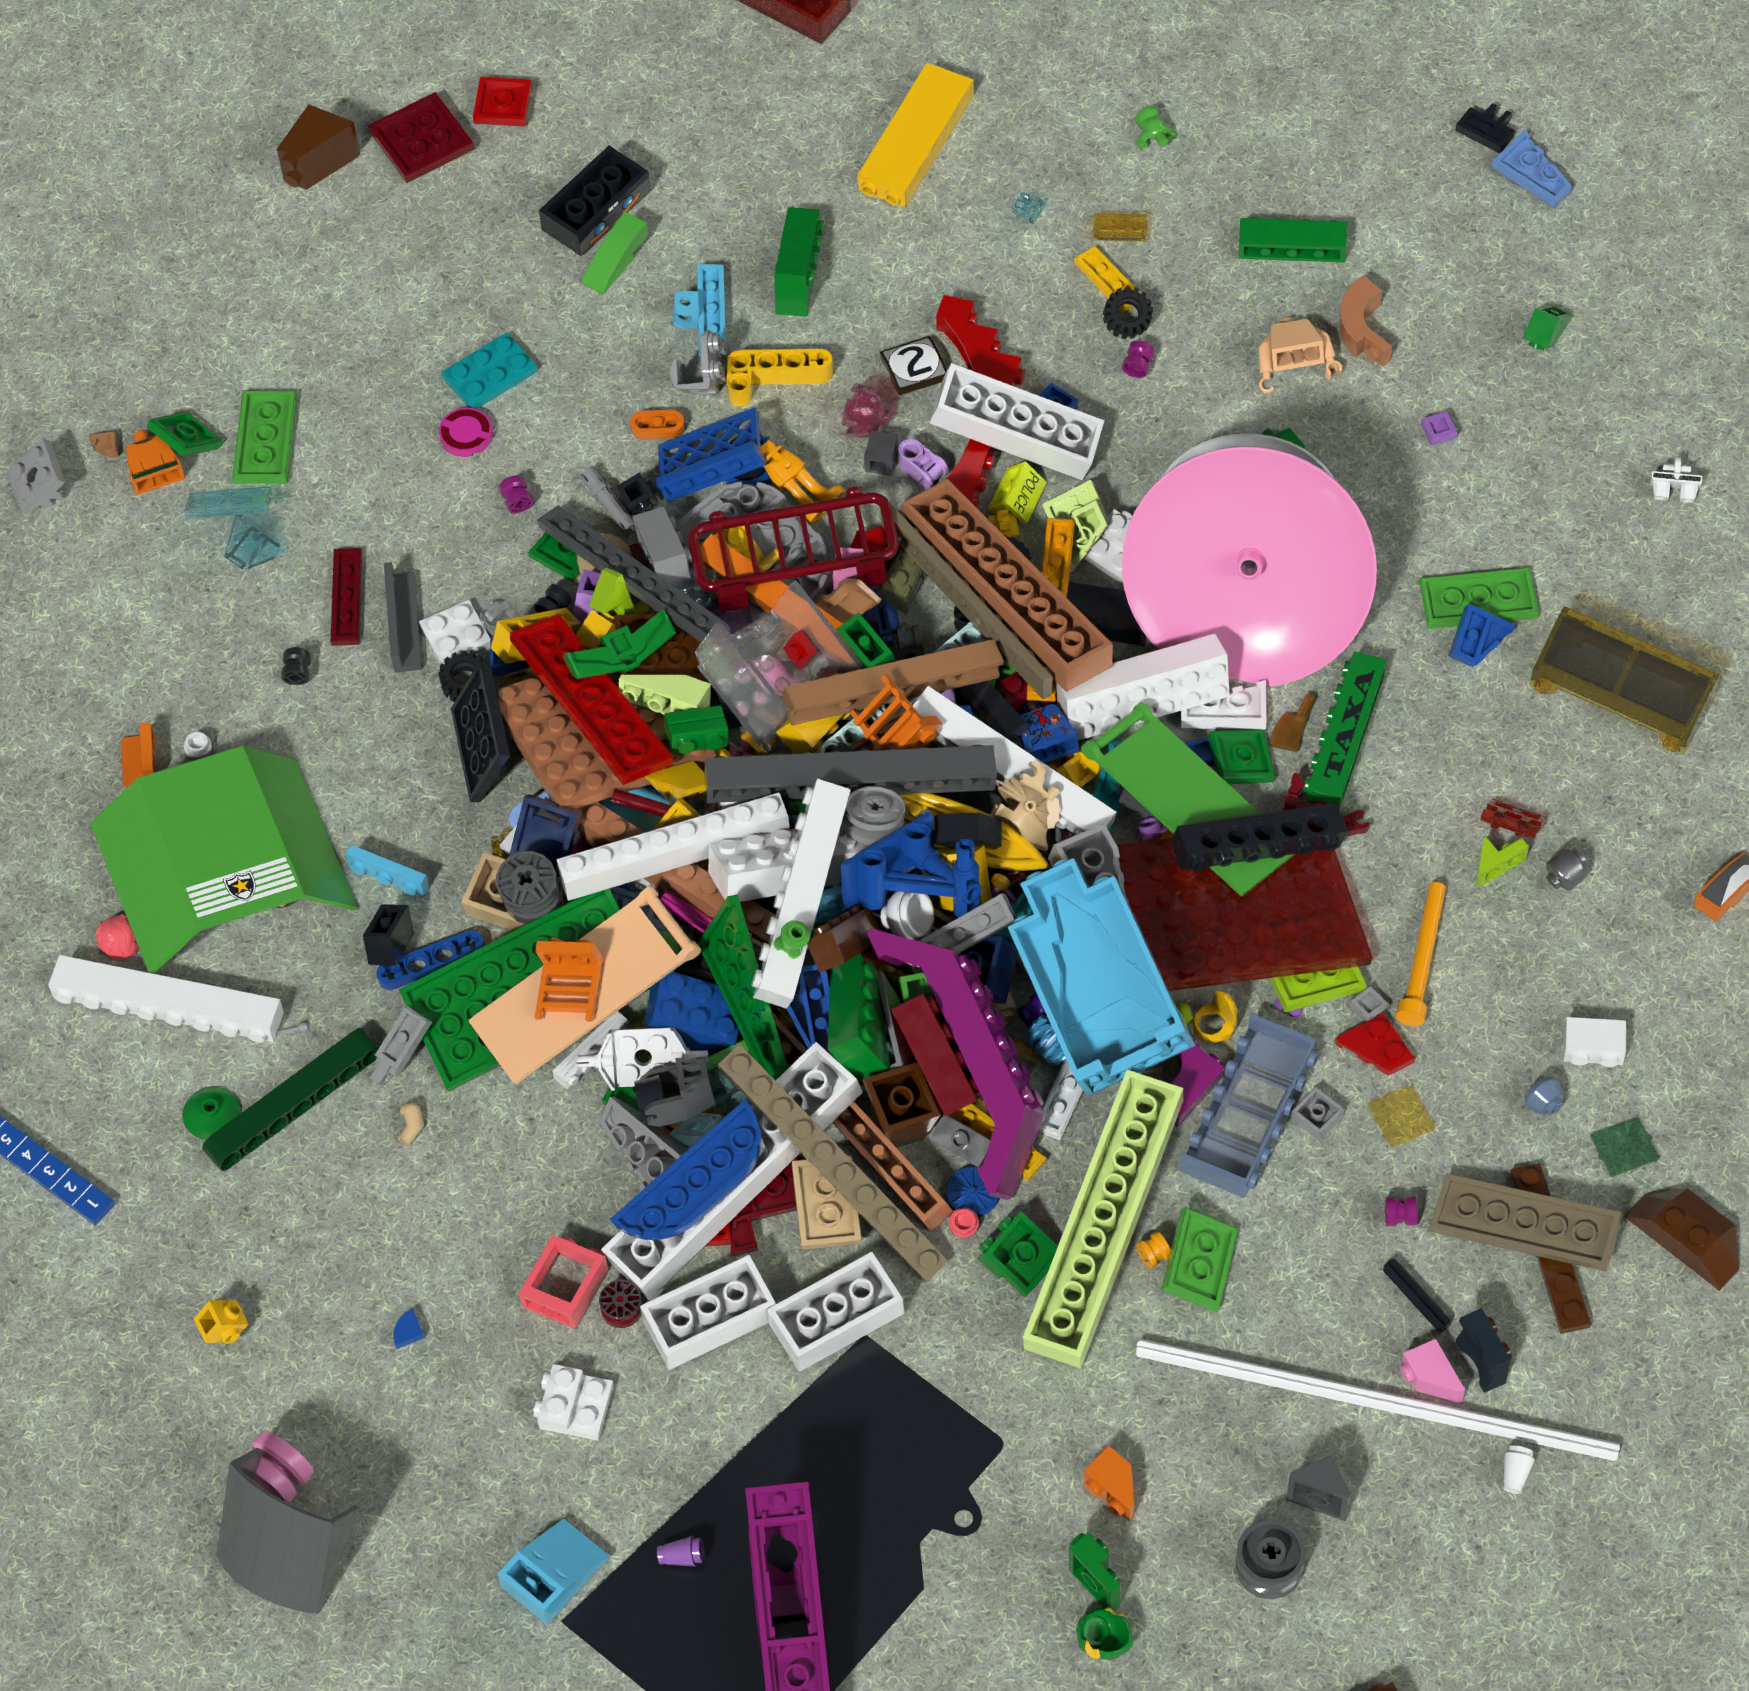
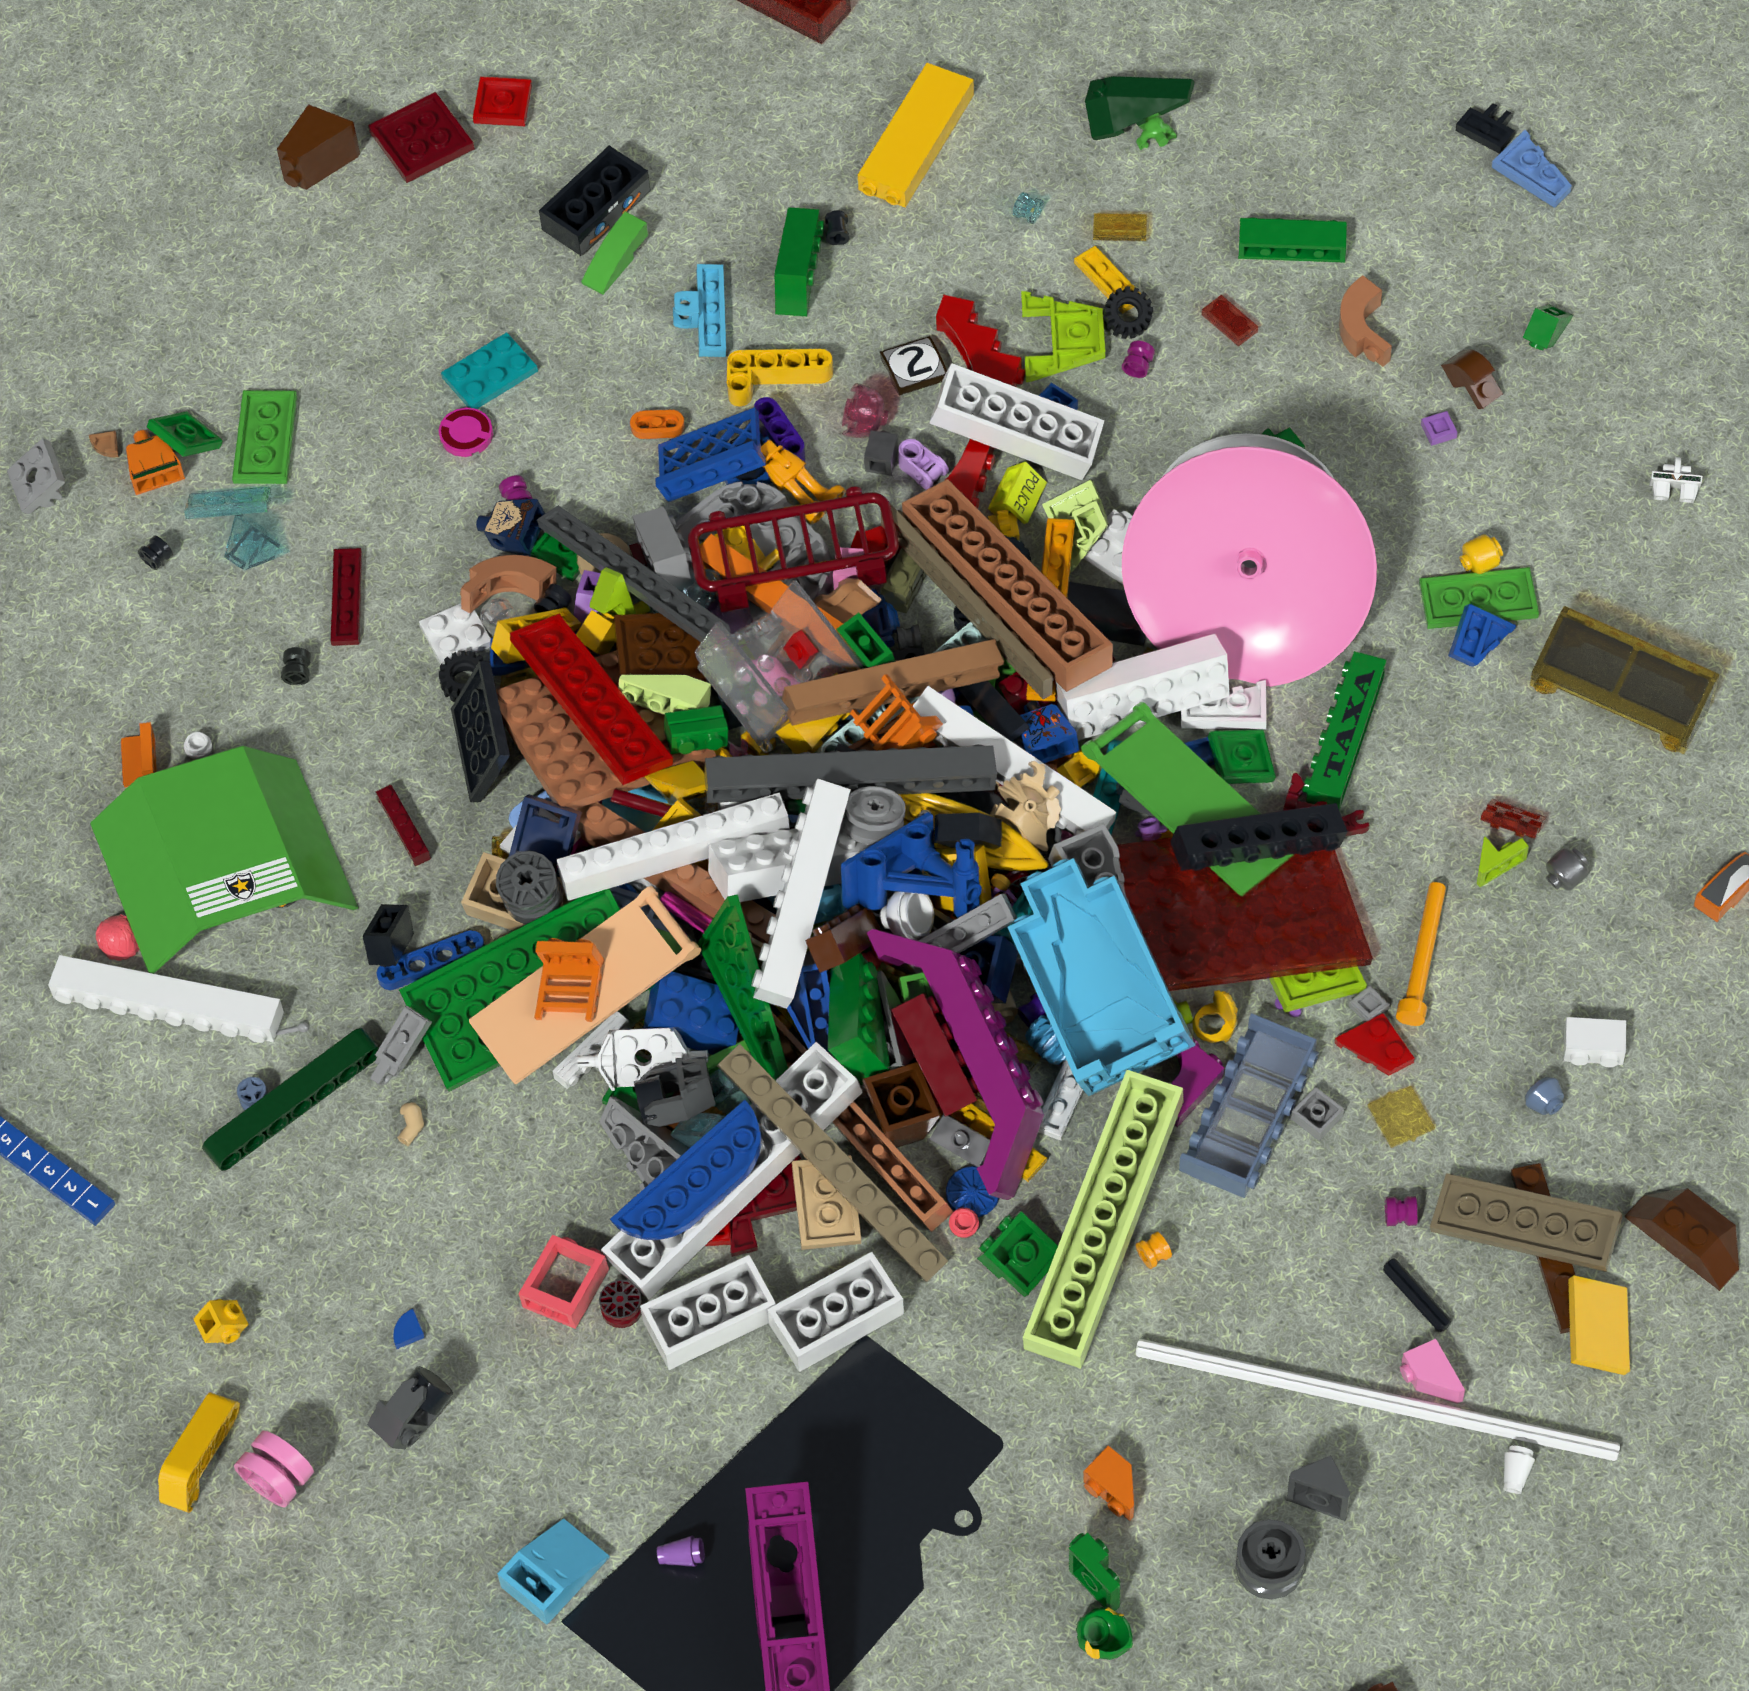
(155, 552): none -> black wheel
(194, 1450): none -> yellow beam
(205, 1123): green dish -> none
(250, 1088): none -> sand blue wheel
(277, 1546): dark grey windscreen -> none
(387, 871): medium azure plate -> none
(402, 620): dark grey fence -> none
(403, 825): none -> dark red piece
(410, 1409): none -> dark grey piece
(506, 574): none -> nougat arch
(512, 525): none -> dark blue torso
(573, 1402): white plate -> none
(603, 493): light grey pin -> none
(621, 649): green plate -> none
(638, 494): black brick -> none
(712, 370): light grey piece -> none
(777, 422): none -> dark purple beam
(788, 942): bright green brick -> none
(837, 230): none -> black bush
(1075, 334): none -> lime wing
(1123, 101): none -> dark green wedge
(1199, 1259): bright green tile -> none
(1229, 320): none -> clear red plate
(1290, 727): pearl gold piece -> none
(1294, 346): light nougat torso -> none
(1473, 372): none -> reddish brown brick
(1481, 554): none -> yellow head
(1485, 1349): black brick -> none
(1599, 1325): none -> yellow tile
(1624, 1147): clear green piece -> none

